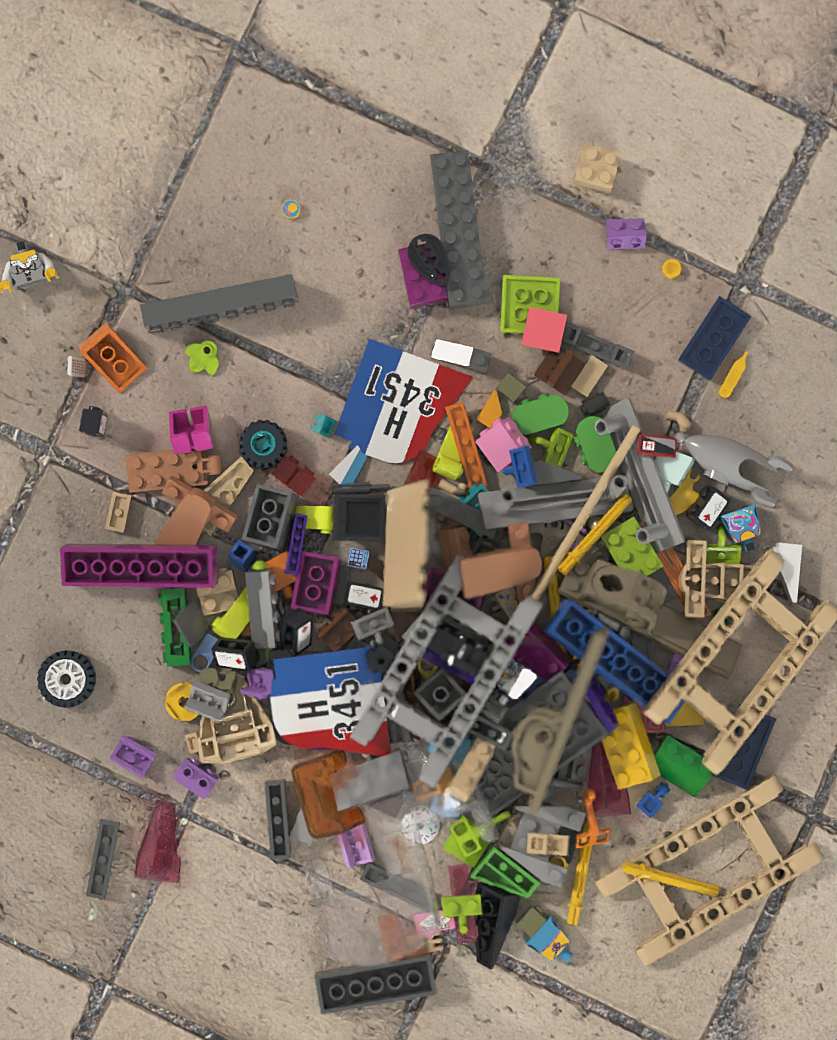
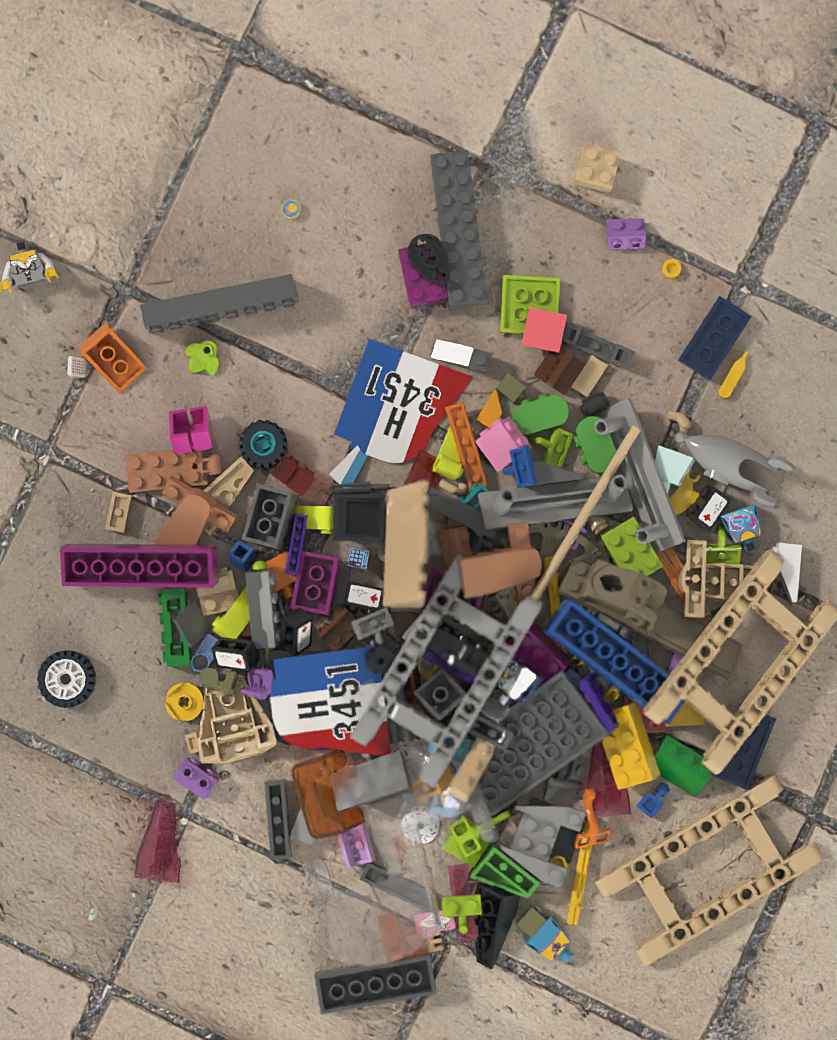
(93, 422): black brick -> none
(102, 859): dark grey plate -> none
(133, 756): medium lavender bracket -> none
(207, 701): light grey bracket -> none
(324, 425): teal tile -> none
(543, 749): dark tan piece -> none
(547, 844): tan slope -> none
(576, 555): yellow axle -> none
(643, 871): yellow axle -> none
(657, 446): slope -> none

